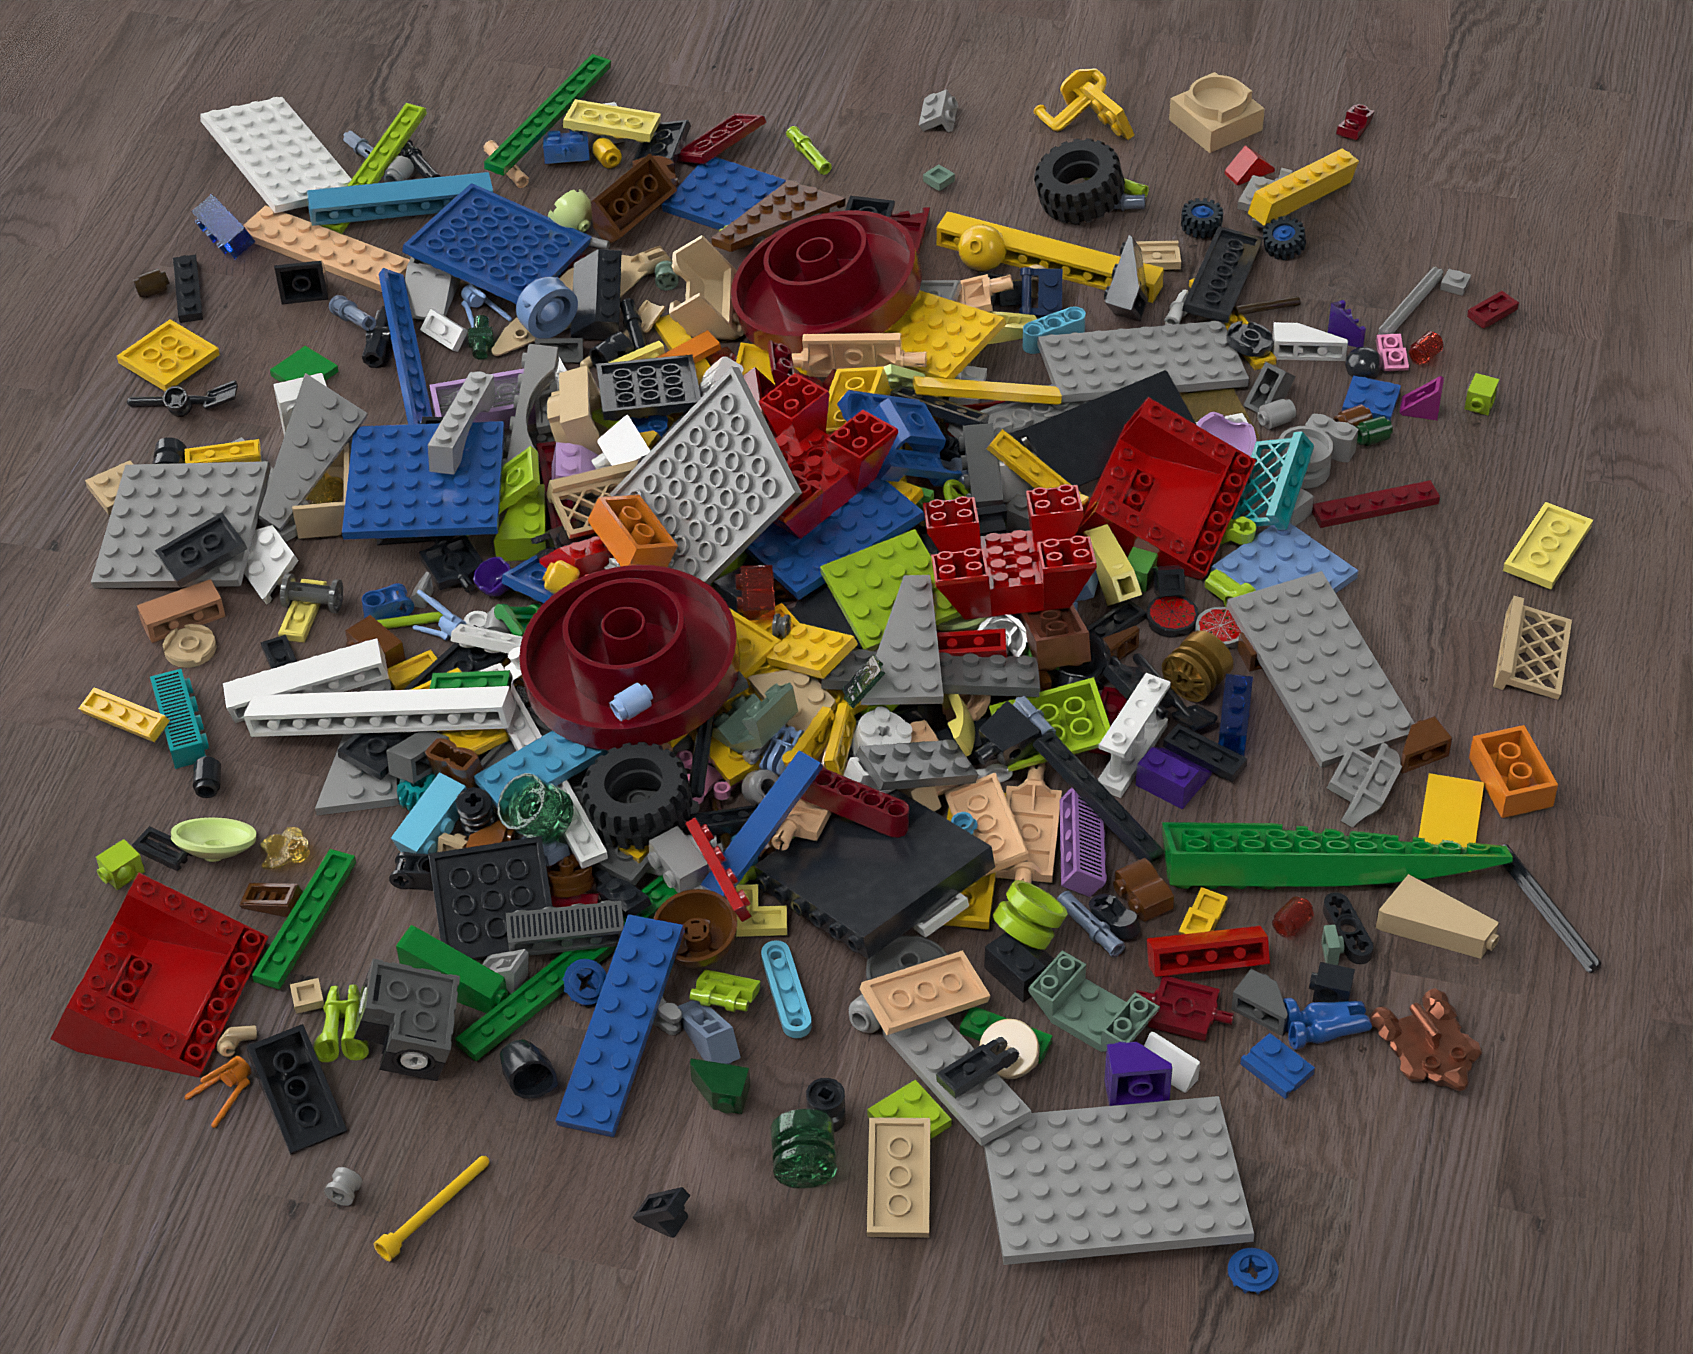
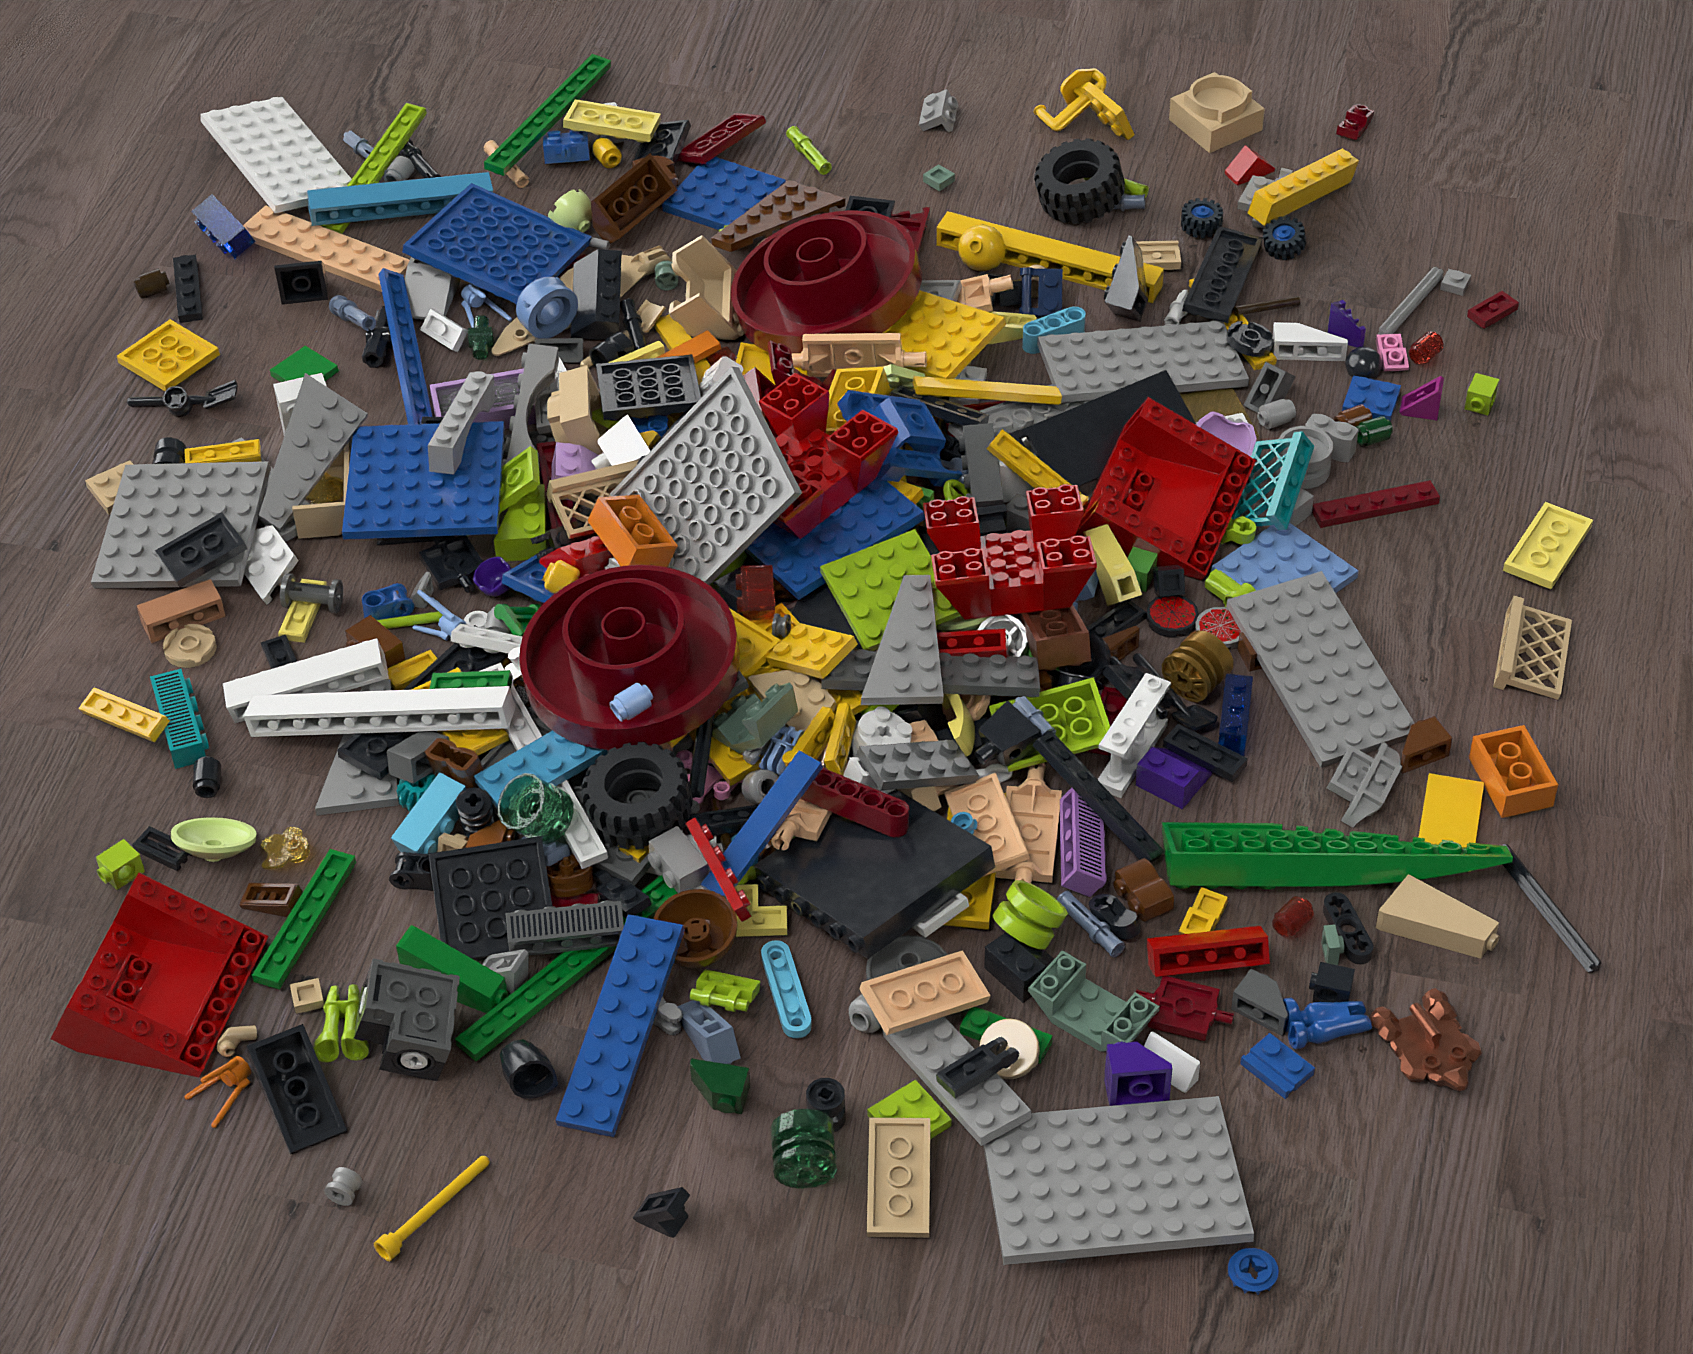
(581, 969): blue gear -> none
(863, 681): piece -> none

